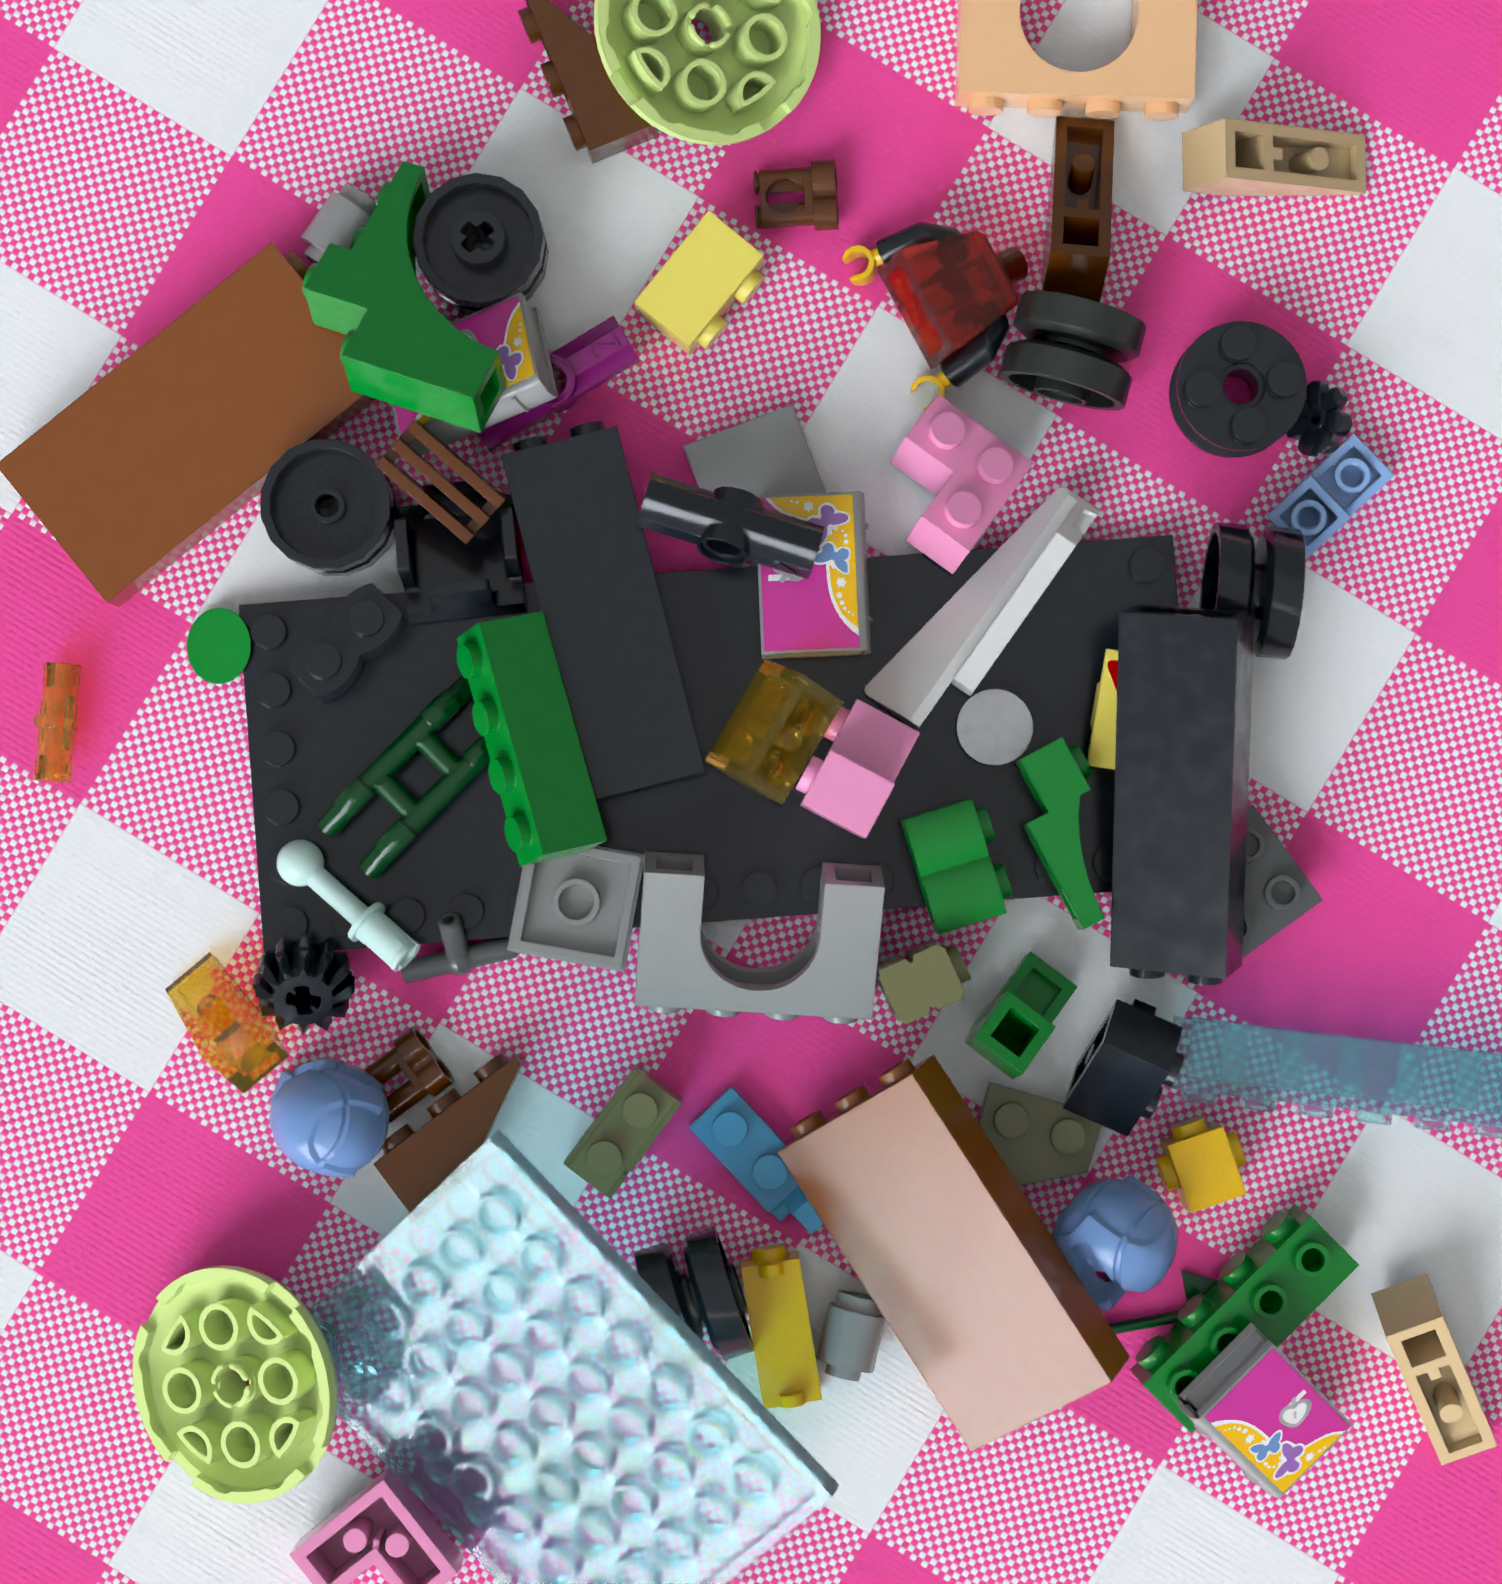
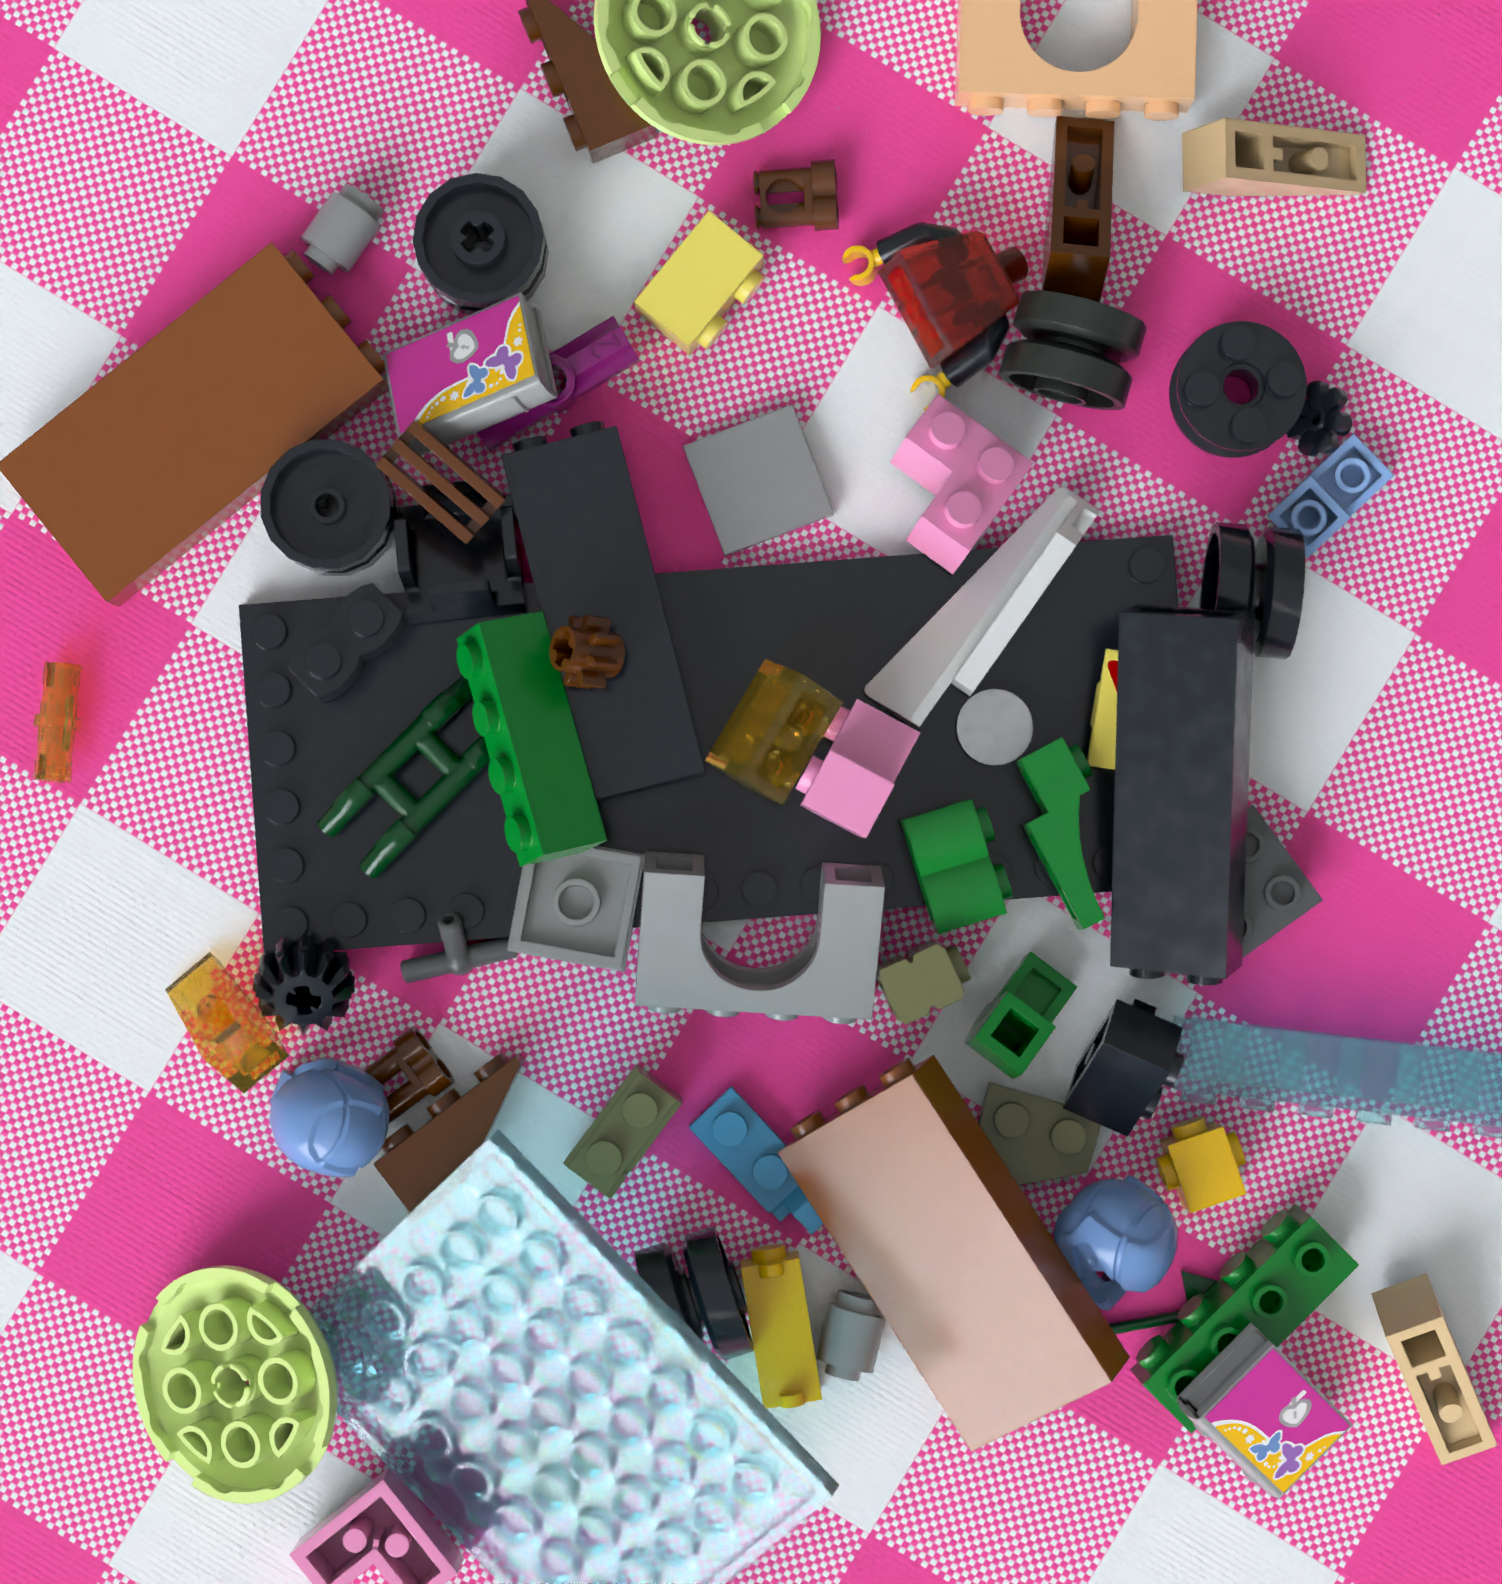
(218, 645): green sticker -> none
(303, 865): light aqua pin -> none
(395, 336): green arch -> none
(587, 651): none -> reddish brown gear
(730, 526): black piece -> none
(831, 607): piece -> none

